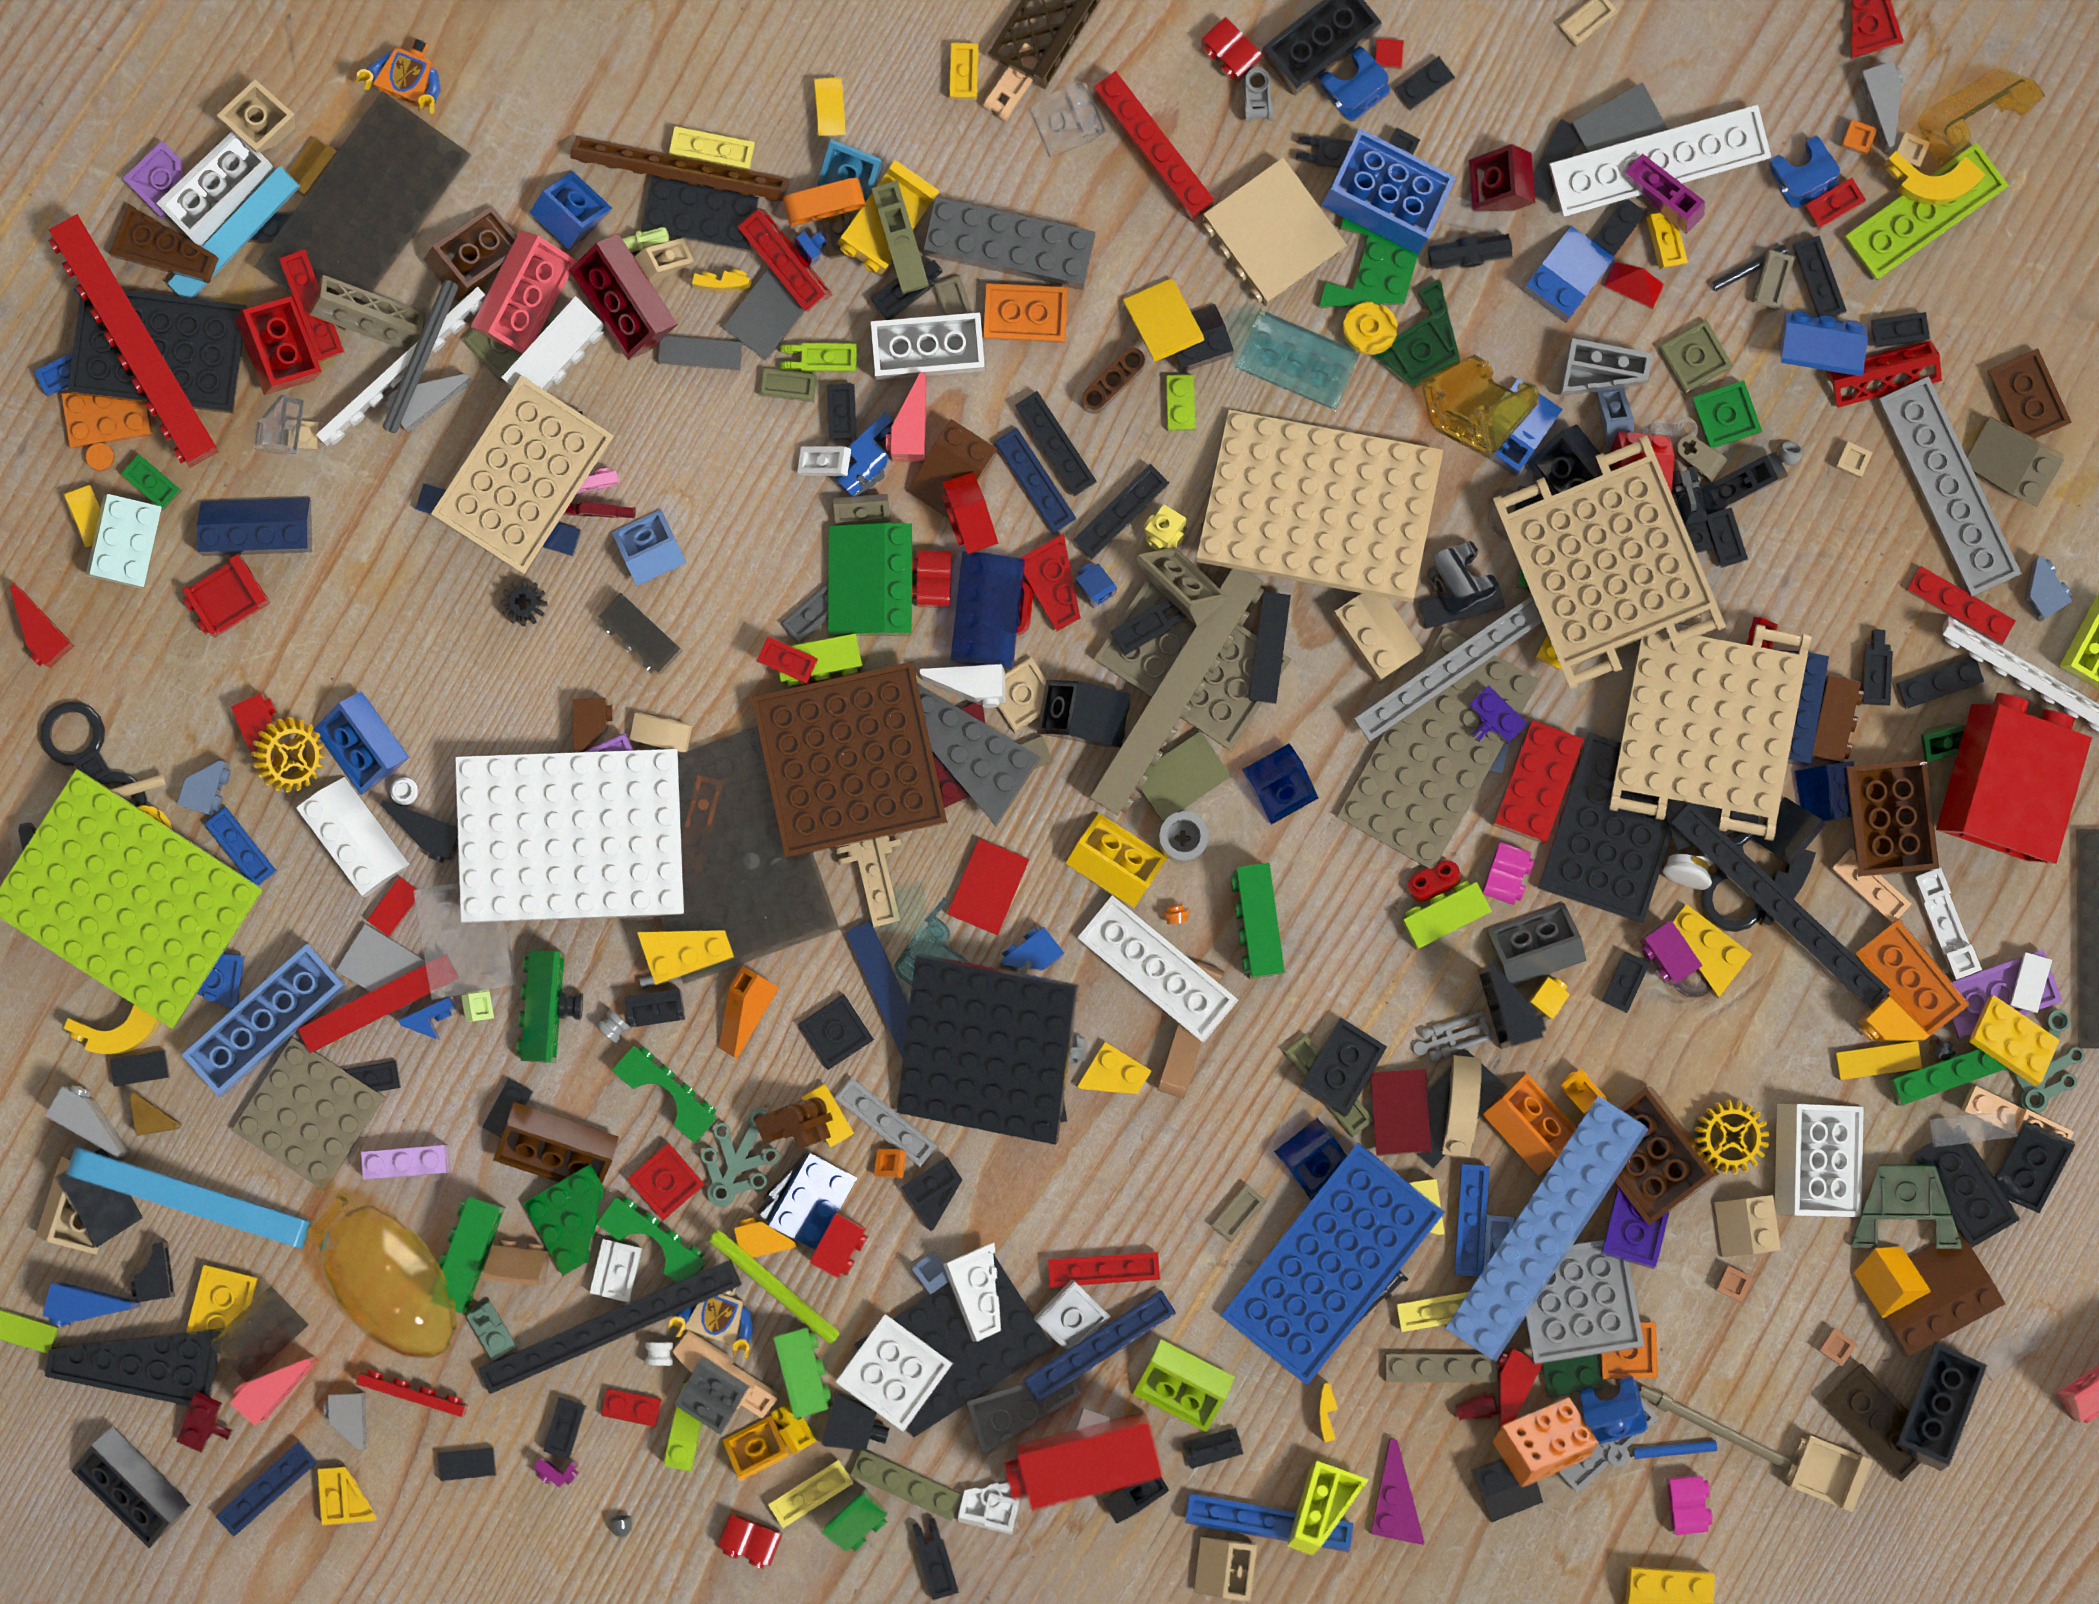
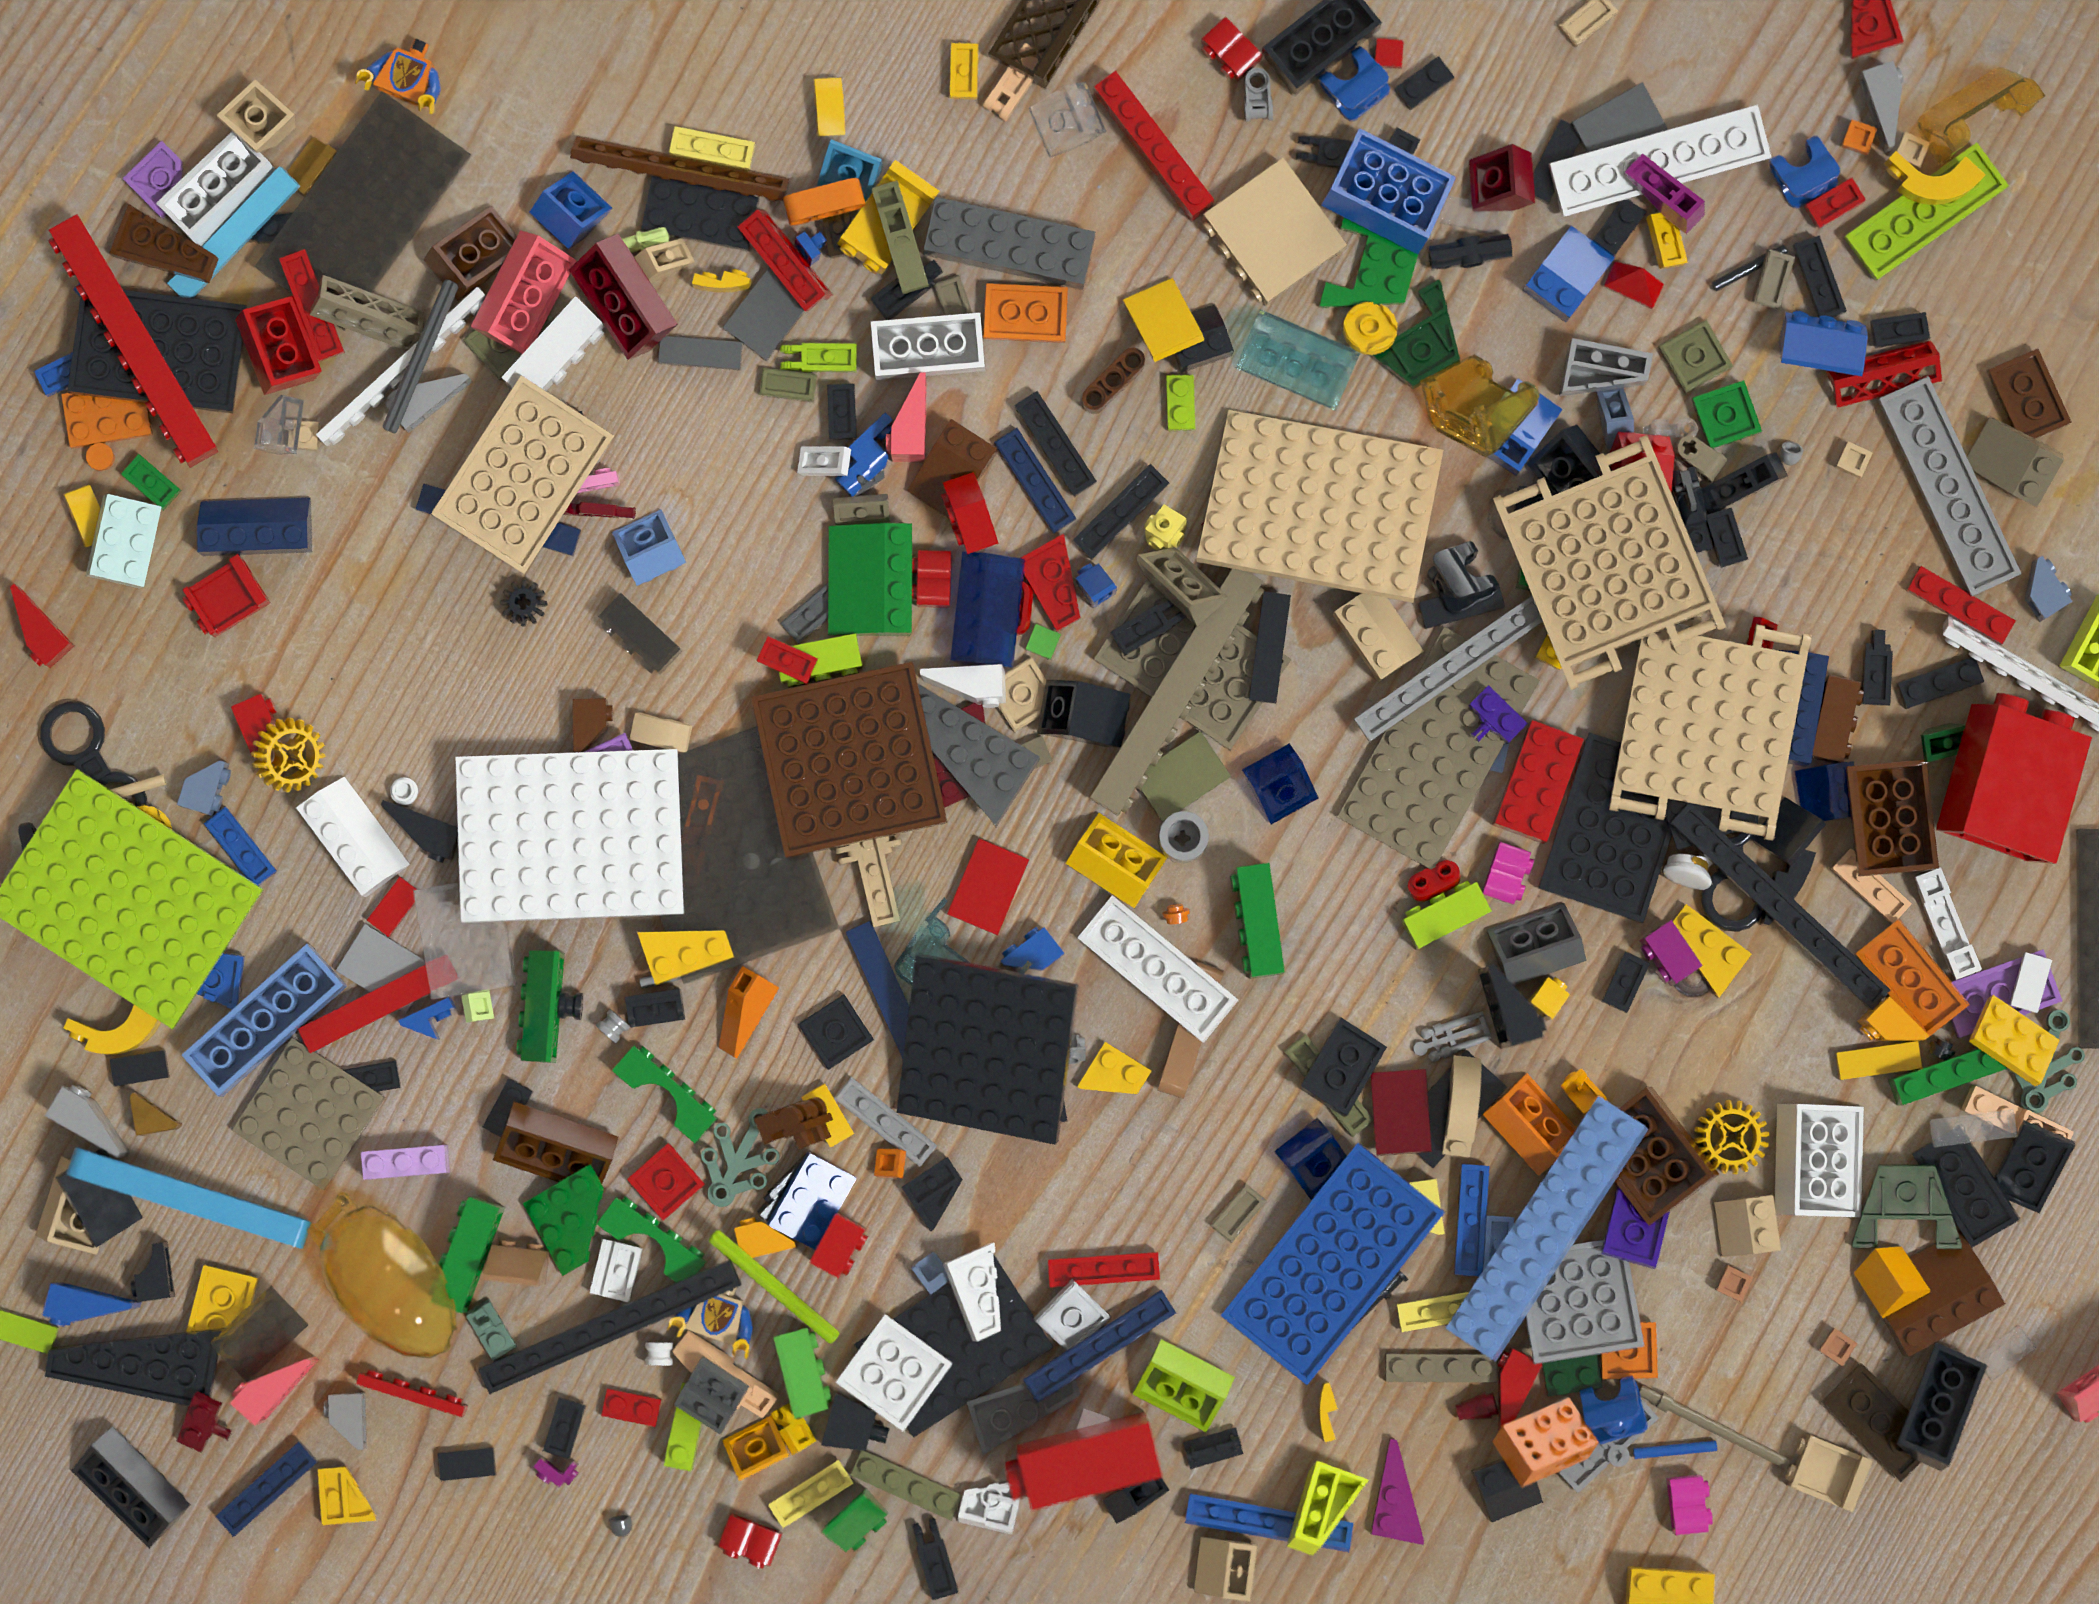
(361, 742): blue slope -> none
(1043, 642): none -> bright green tile

